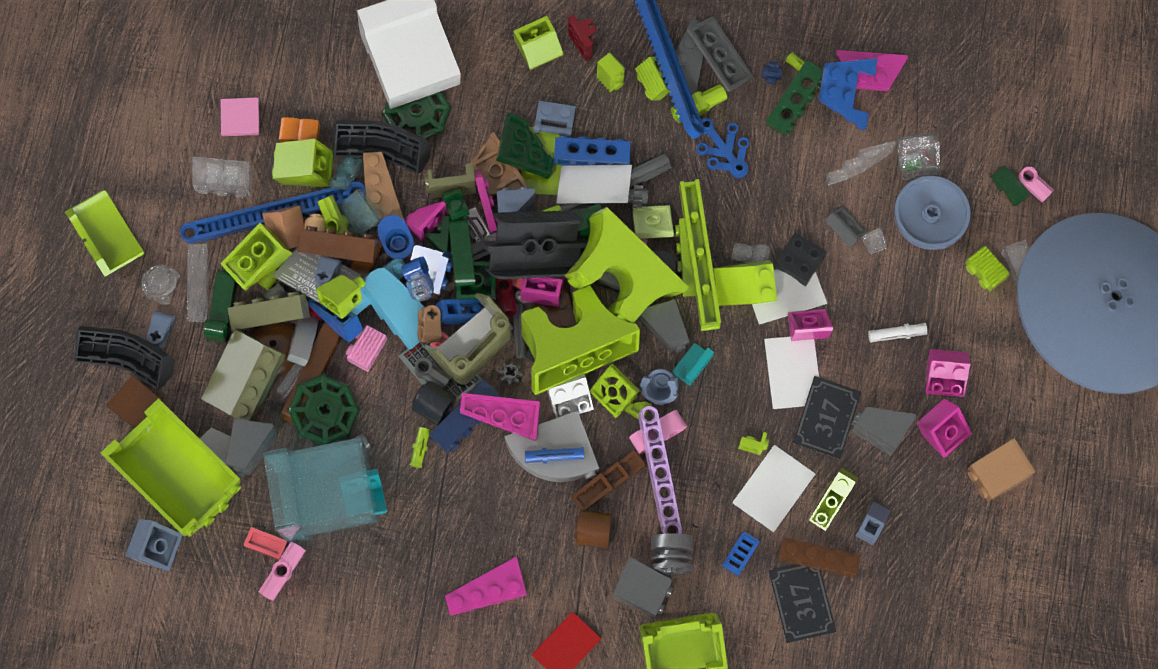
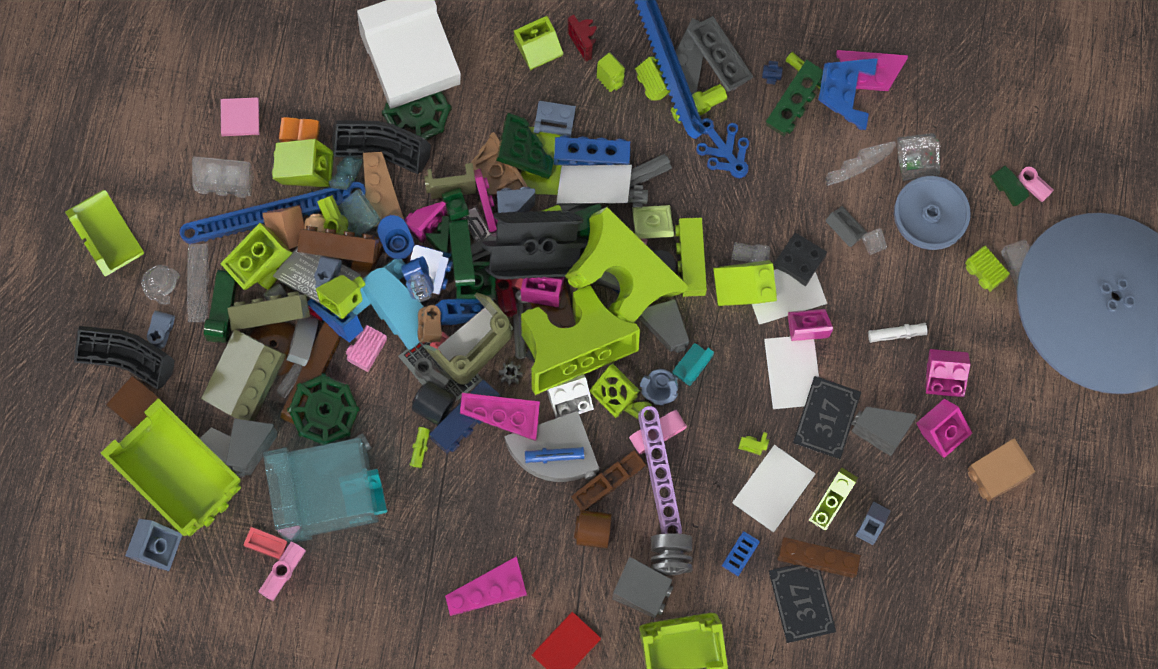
(700, 255): lime tile -> none

